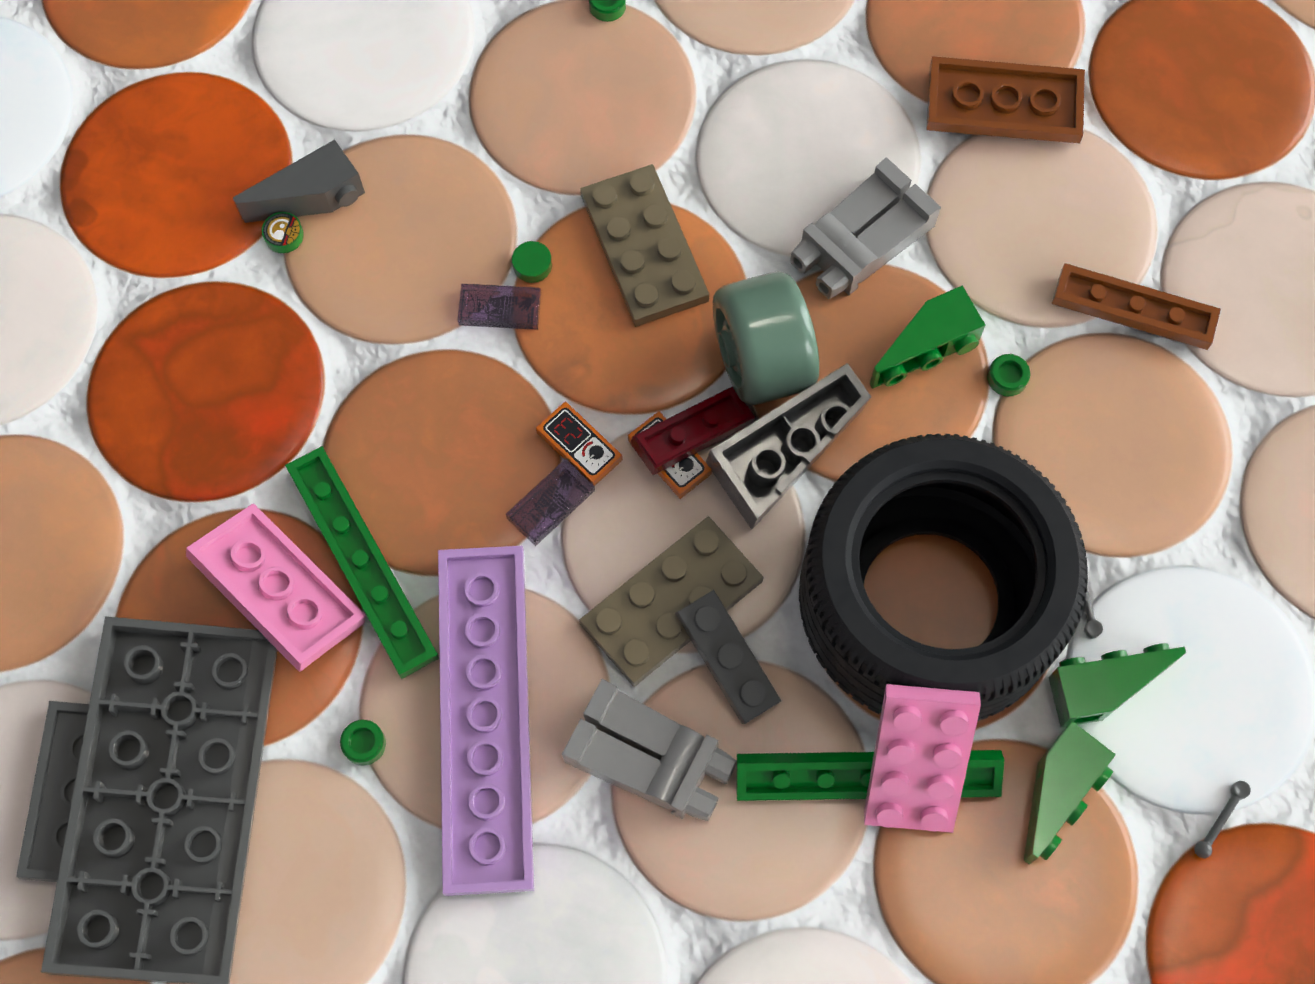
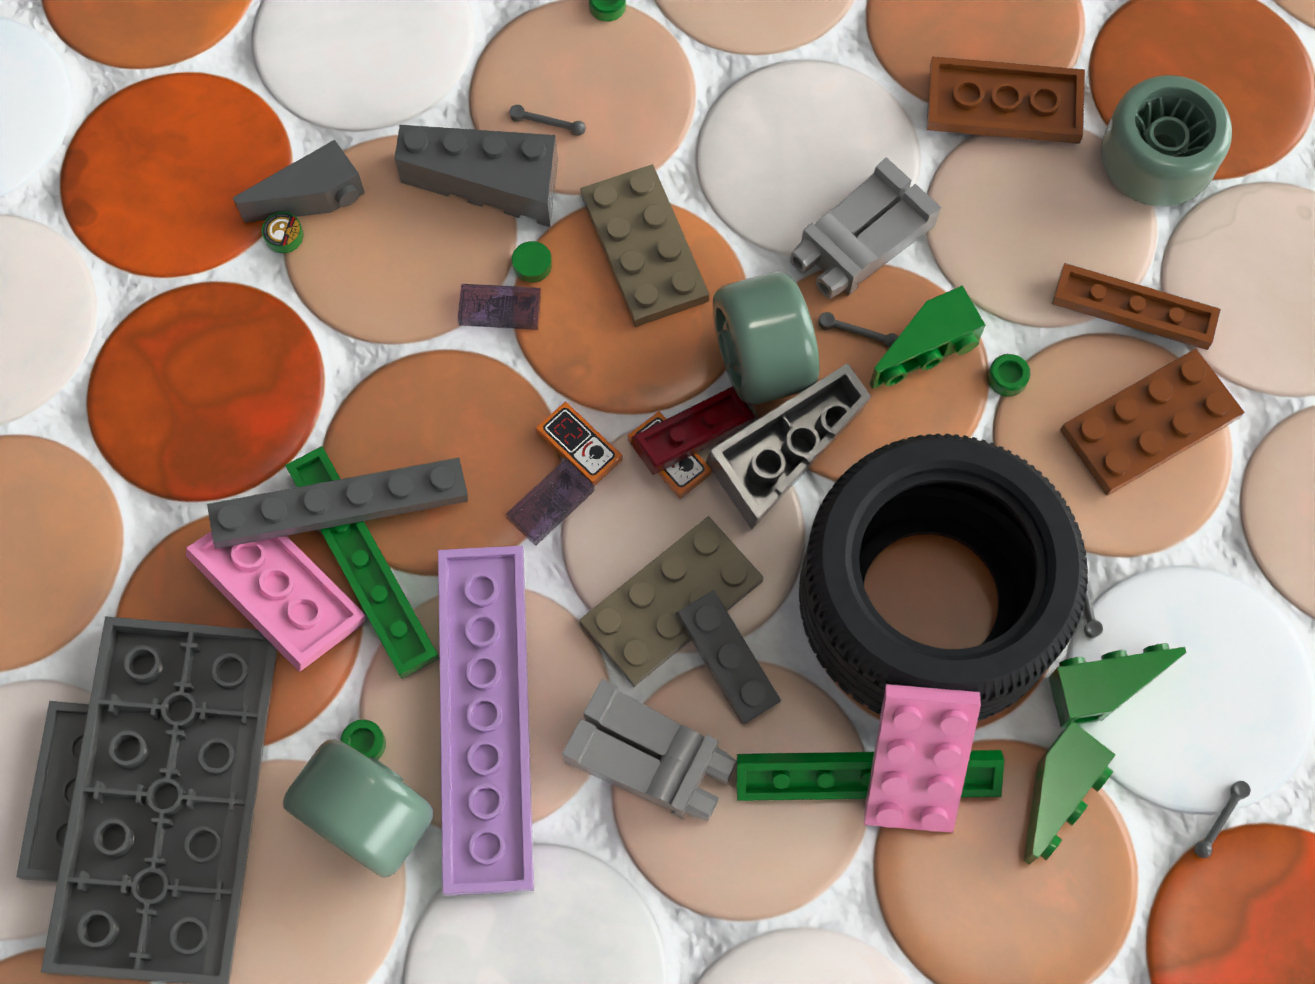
(336, 503): none -> dark grey plate
(359, 807): none -> sand green wheel
(483, 166): none -> dark grey wedge
(518, 114): none -> dark grey hinge
(828, 321): none -> dark grey hinge
(1151, 421): none -> dark orange plate
(1166, 140): none -> sand green wheel

